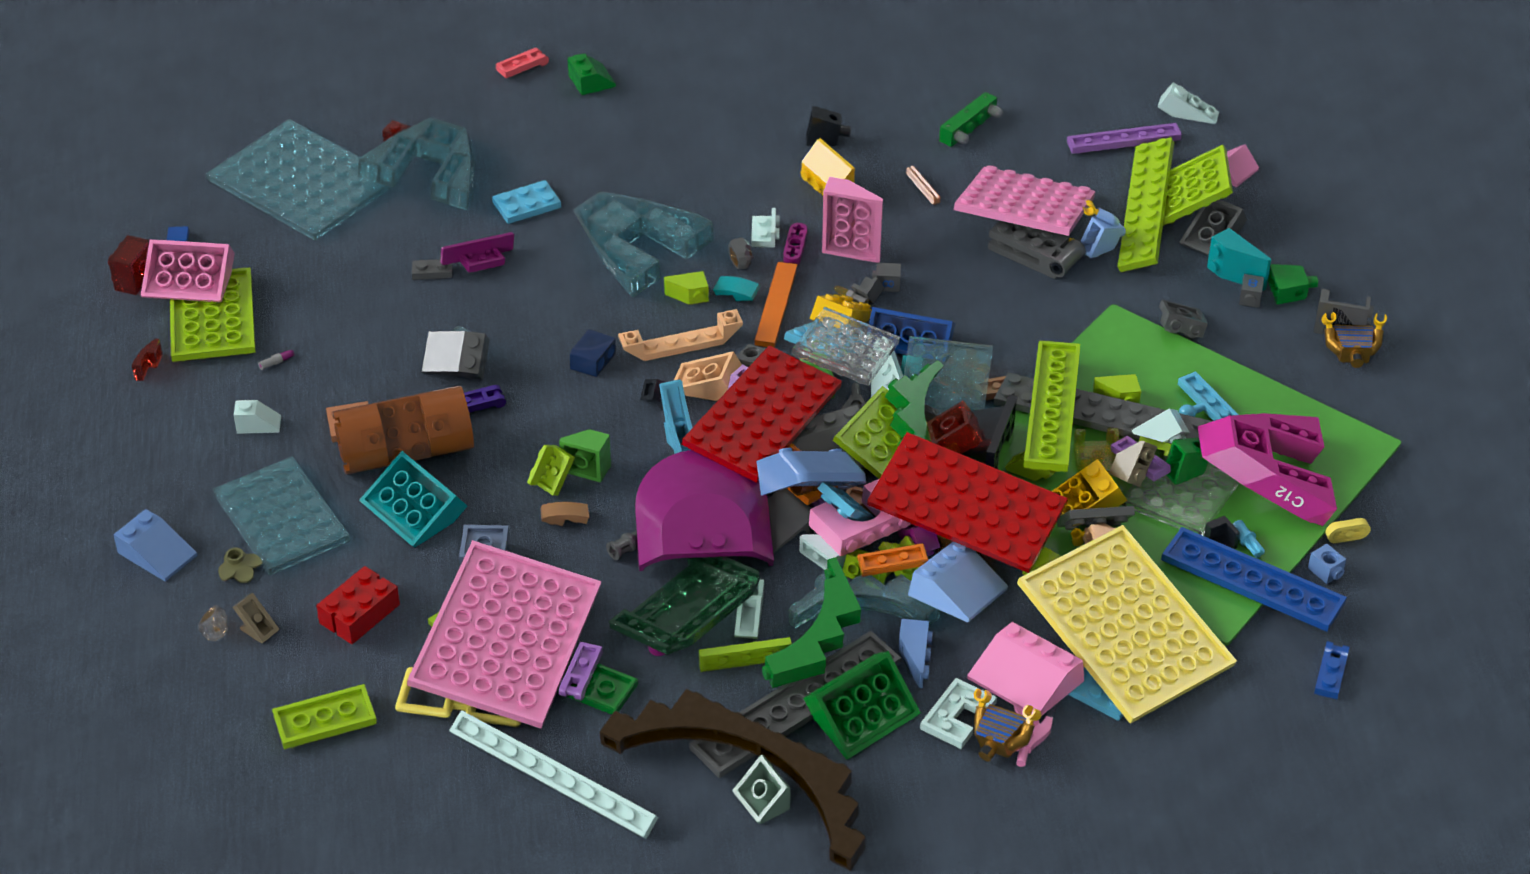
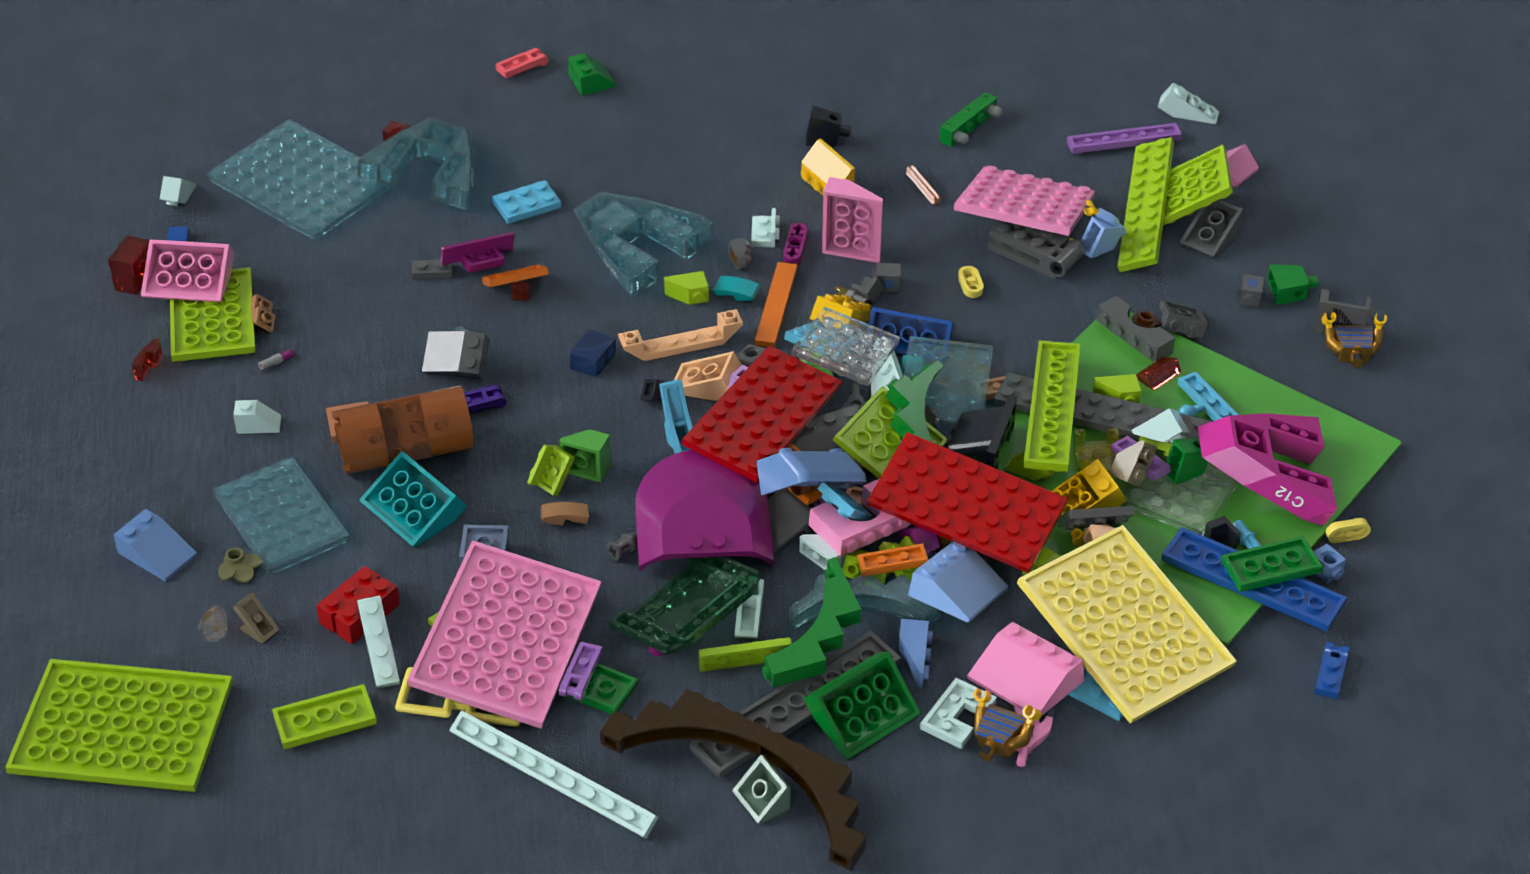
(120, 725): none -> lime plate
(176, 190): none -> light aqua slope
(262, 312): none -> medium nougat slope
(378, 642): none -> light aqua plate
(515, 275): none -> orange tile
(525, 291): none -> clear red plate
(955, 429): clear red brick -> none
(970, 281): none -> light yellow plate
(1146, 320): none -> reddish brown animal
(1151, 342): none -> dark grey arch
(1159, 372): none -> clear red slope
(1234, 256): teal slope -> none
(1271, 563): none -> green tile

